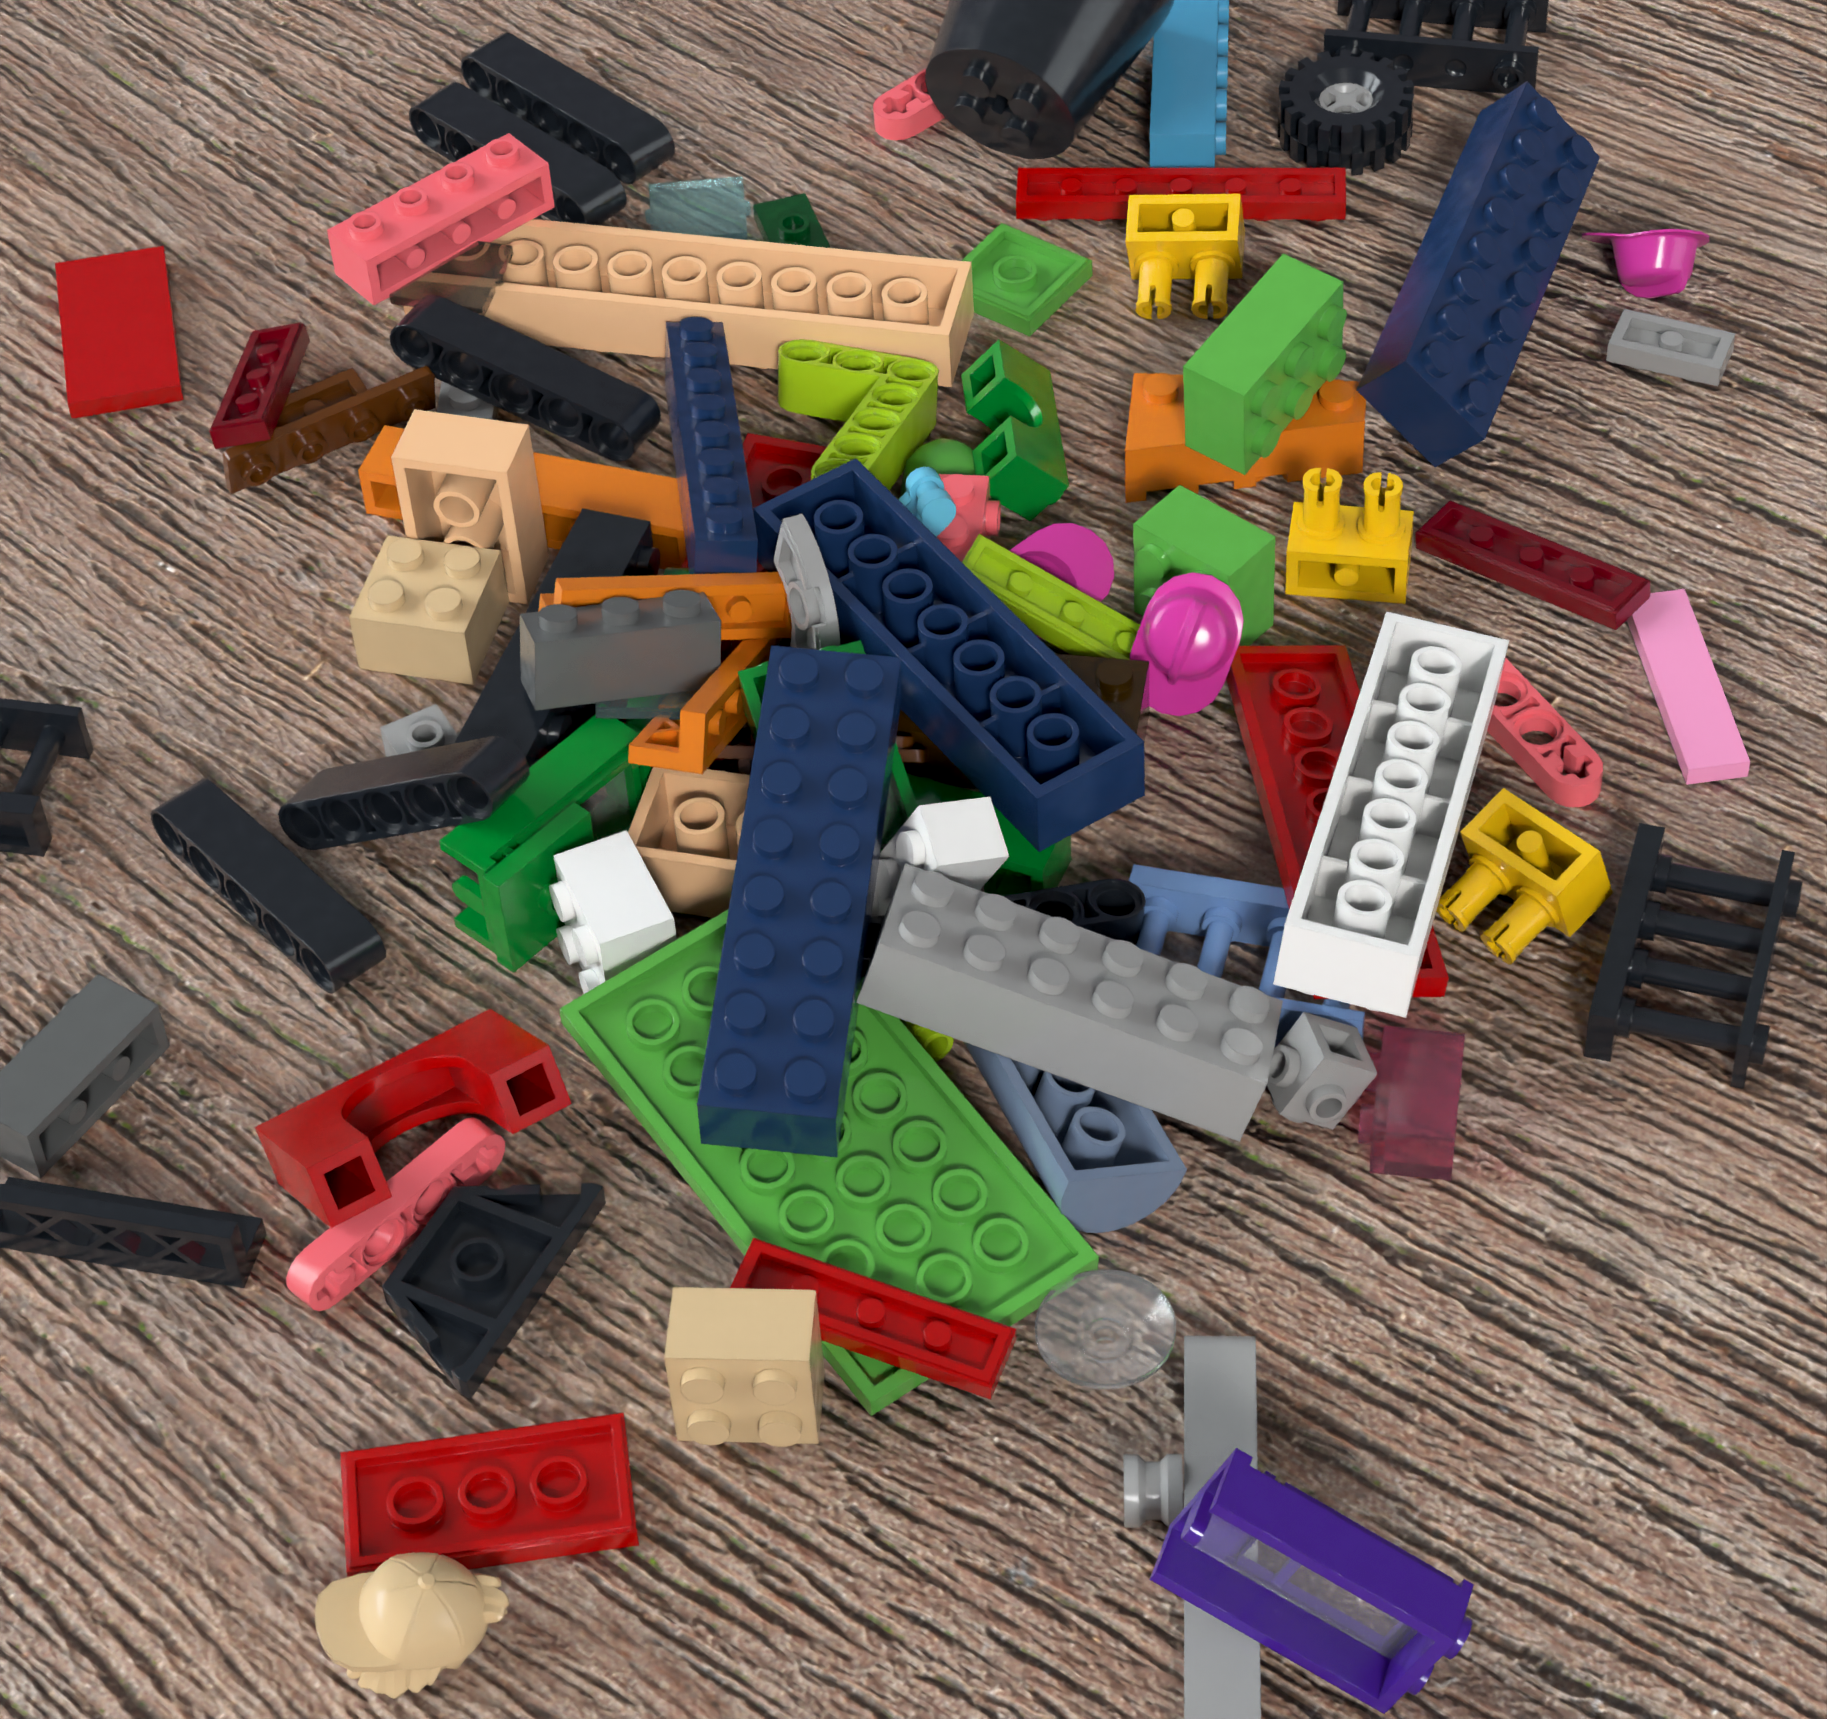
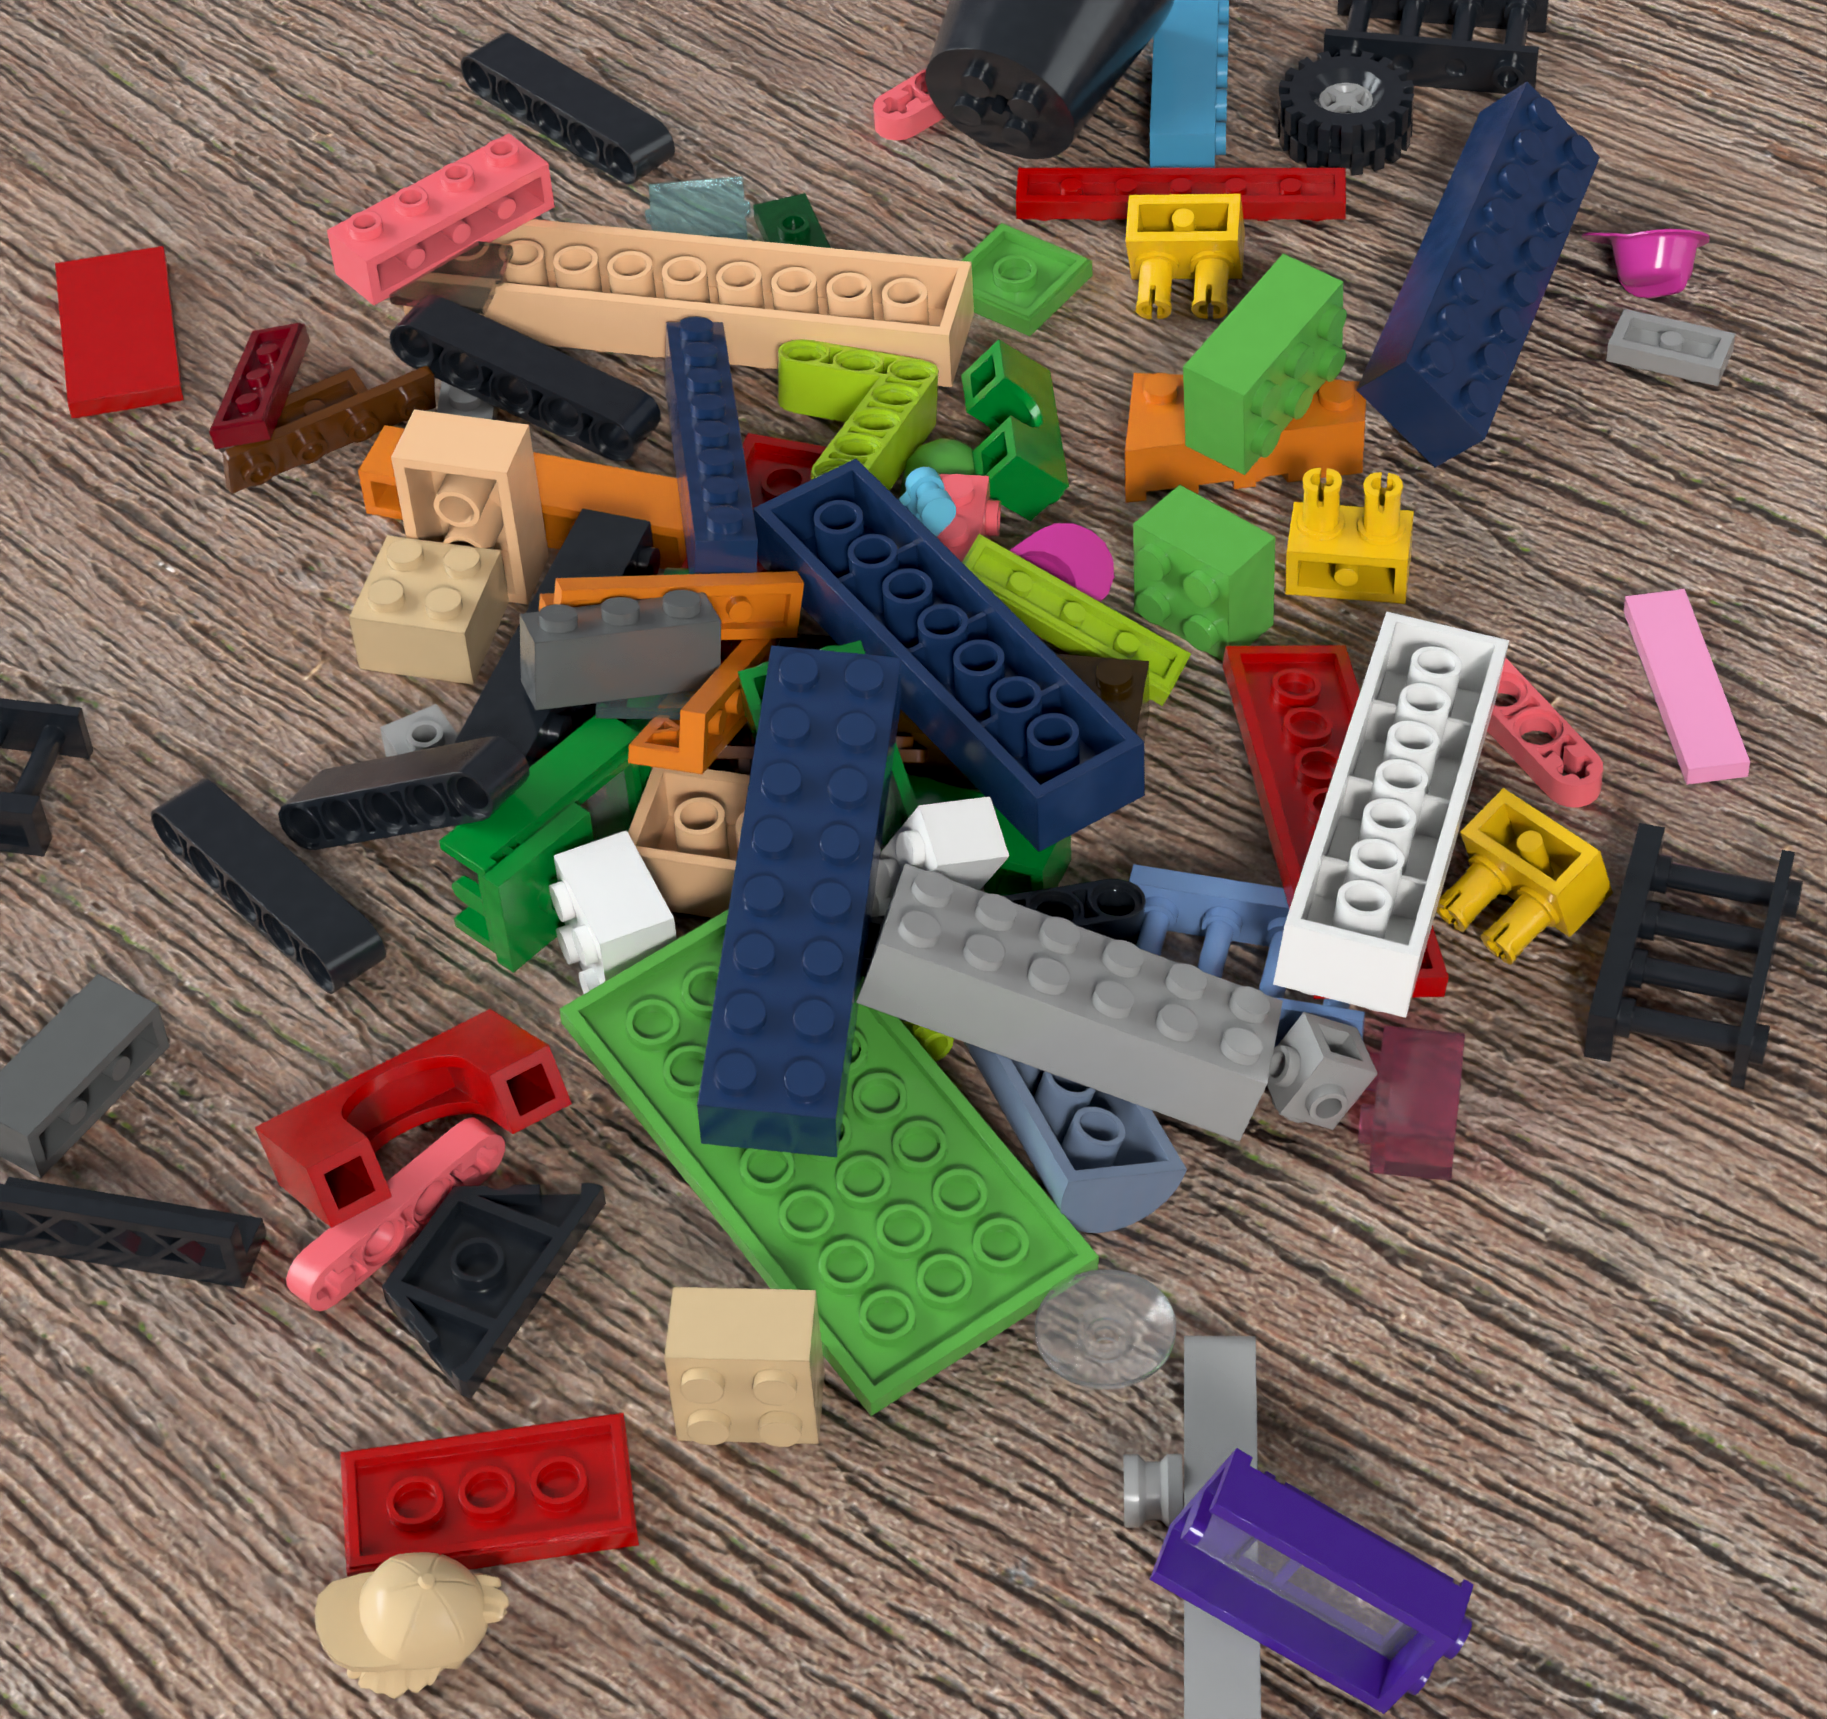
(462, 121): black beam -> none
(806, 586): light grey tile -> none
(887, 1320): red tile -> none
(1189, 642): dark pink piece -> none
(1533, 565): dark red tile -> none

